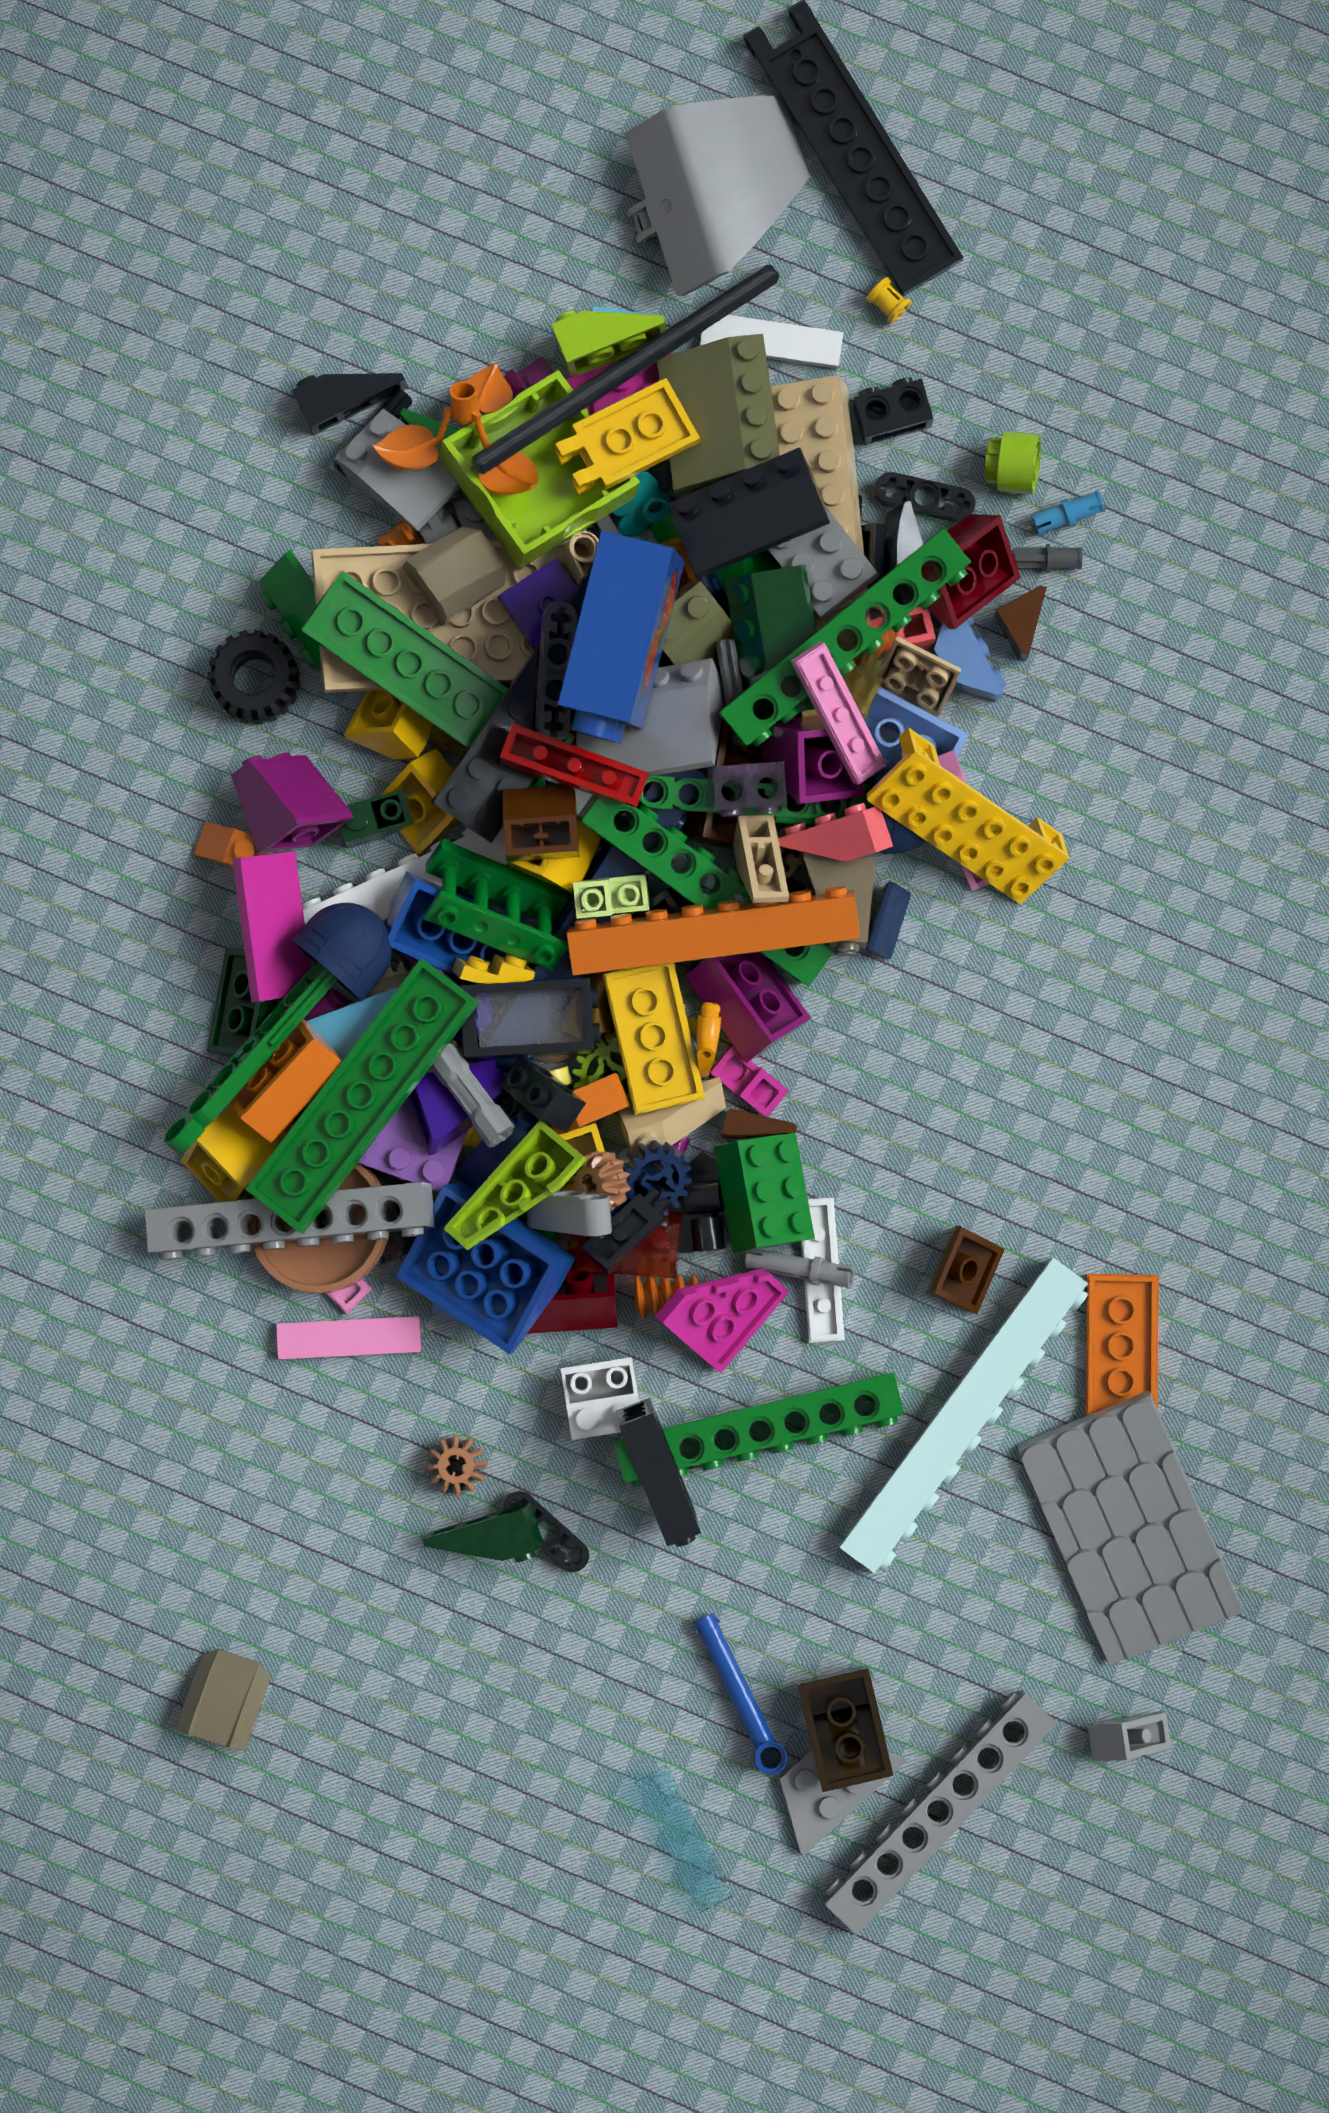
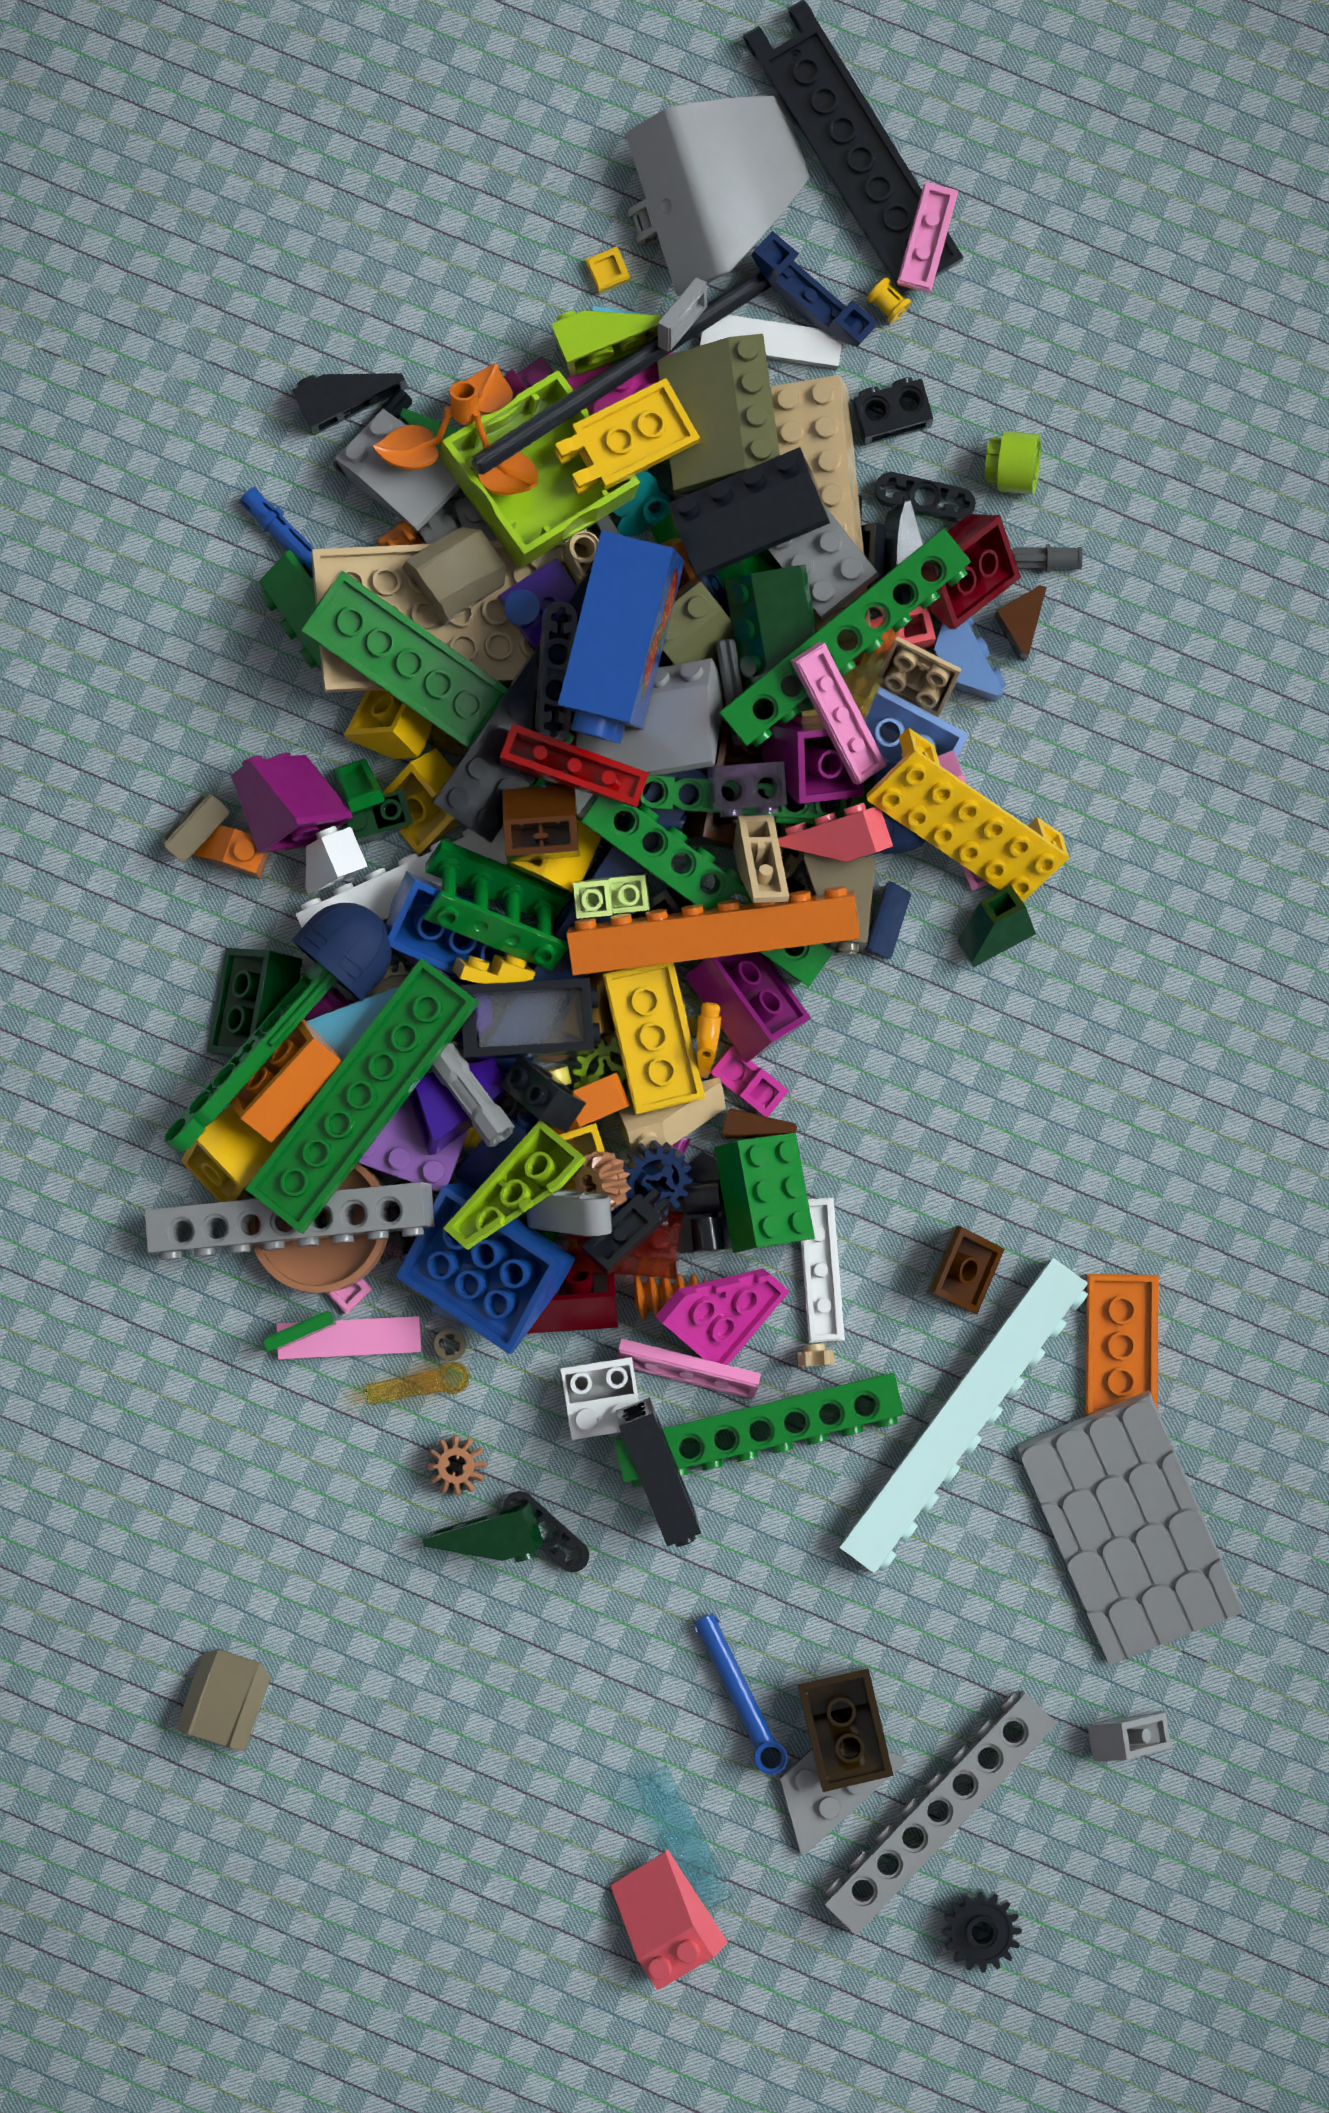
(194, 826): none -> dark tan slope
(233, 656): black tyre -> none
(269, 921): dark pink tile -> none
(272, 520): none -> blue pin
(299, 1331): none -> green tile
(332, 858): none -> white slope
(358, 785): none -> green tile
(417, 1384): none -> clear yellow connector
(458, 1336): none -> dark tan bush
(521, 607): none -> blue tile
(607, 270): none -> yellow tile
(666, 1920): none -> coral slope
(682, 314): none -> light grey tile
(690, 1369): none -> bright pink tile
(808, 296): none -> dark blue slope
(808, 1269): light grey pin -> none
(815, 1356): none -> tan plate
(927, 237): none -> bright pink tile
(981, 1950): none -> black gear
(996, 926): none -> dark green slope
(1068, 512): dark azure pin -> none

